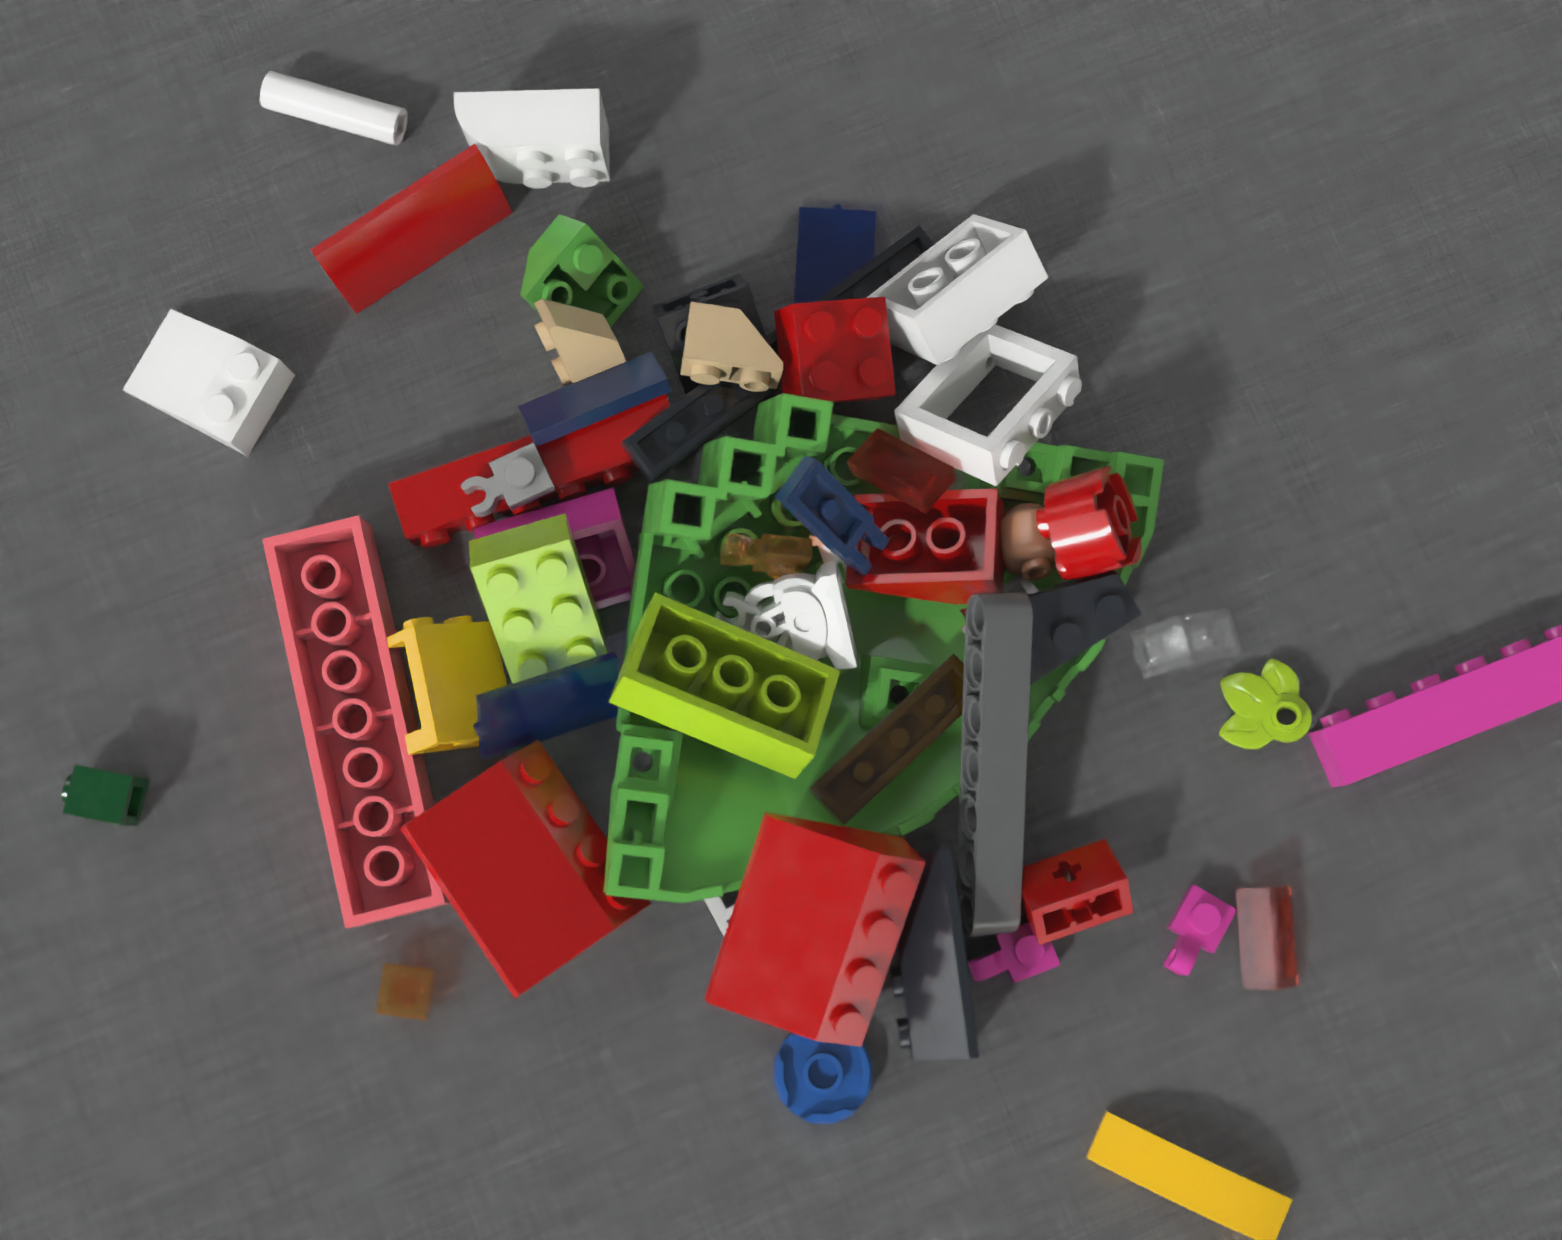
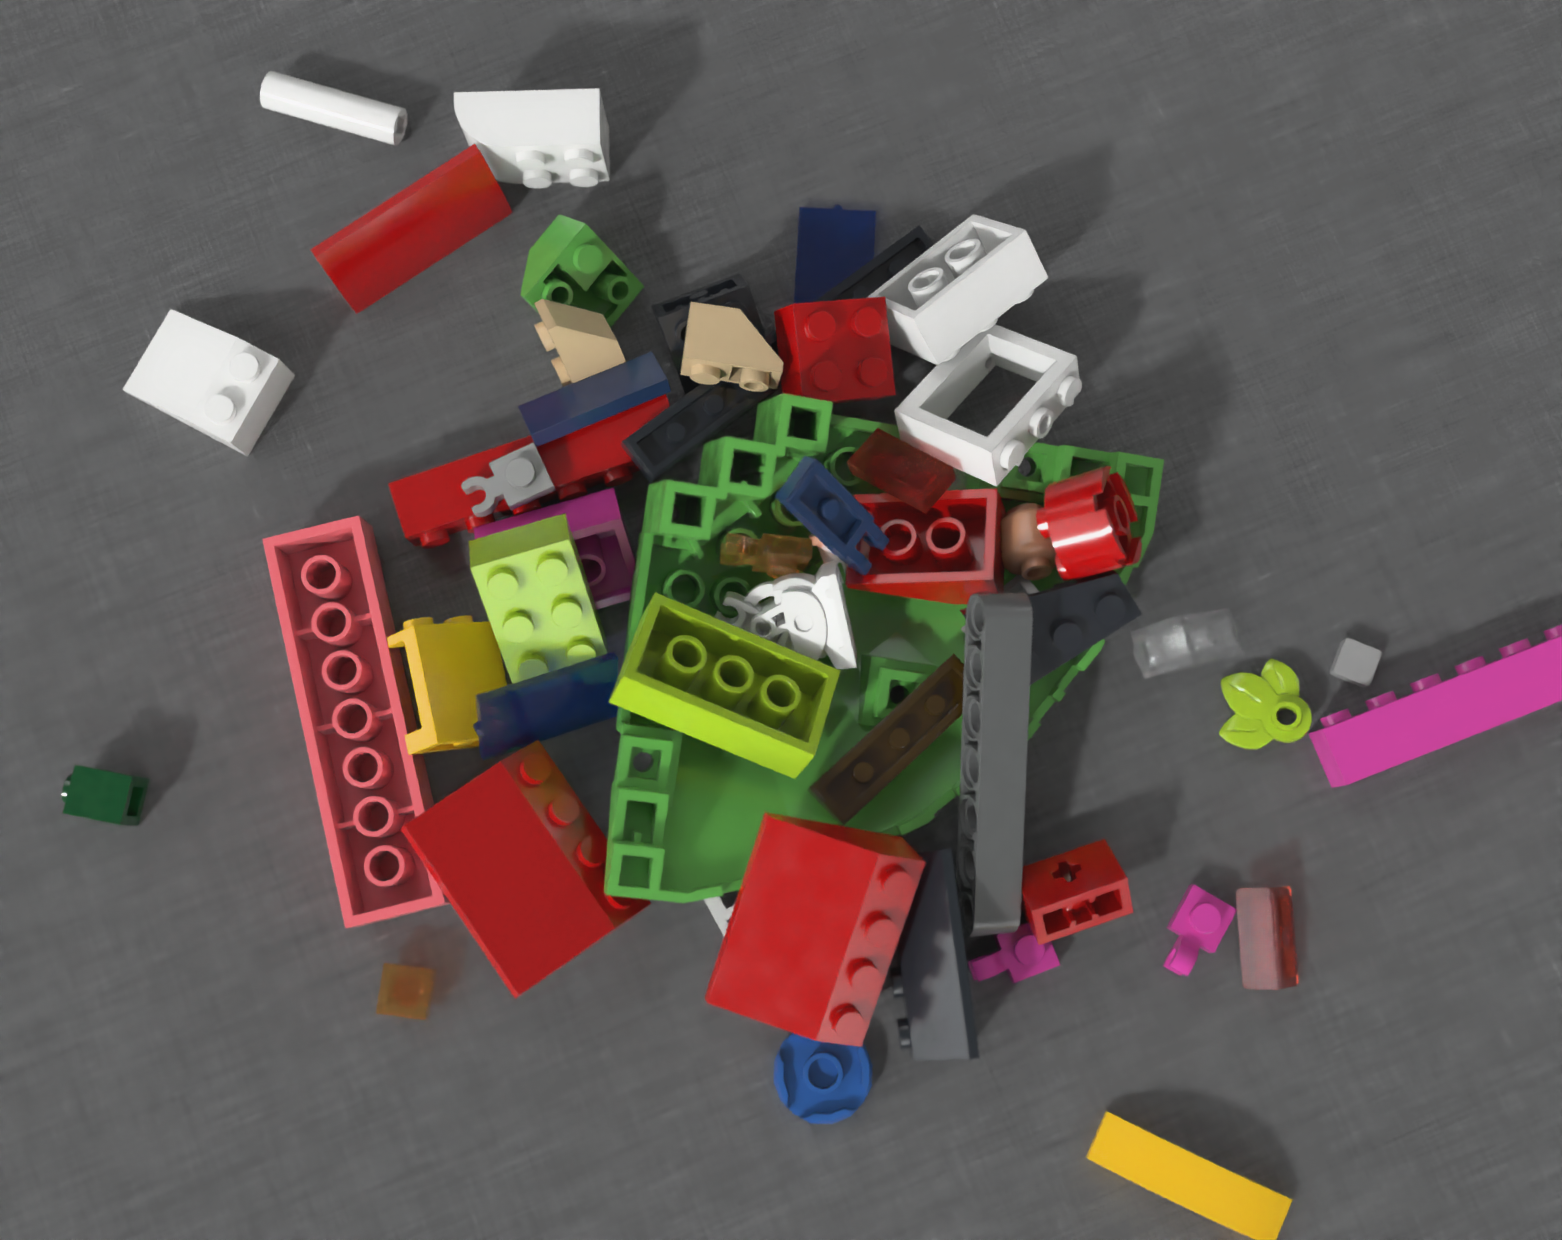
(1355, 662): none -> light grey piece

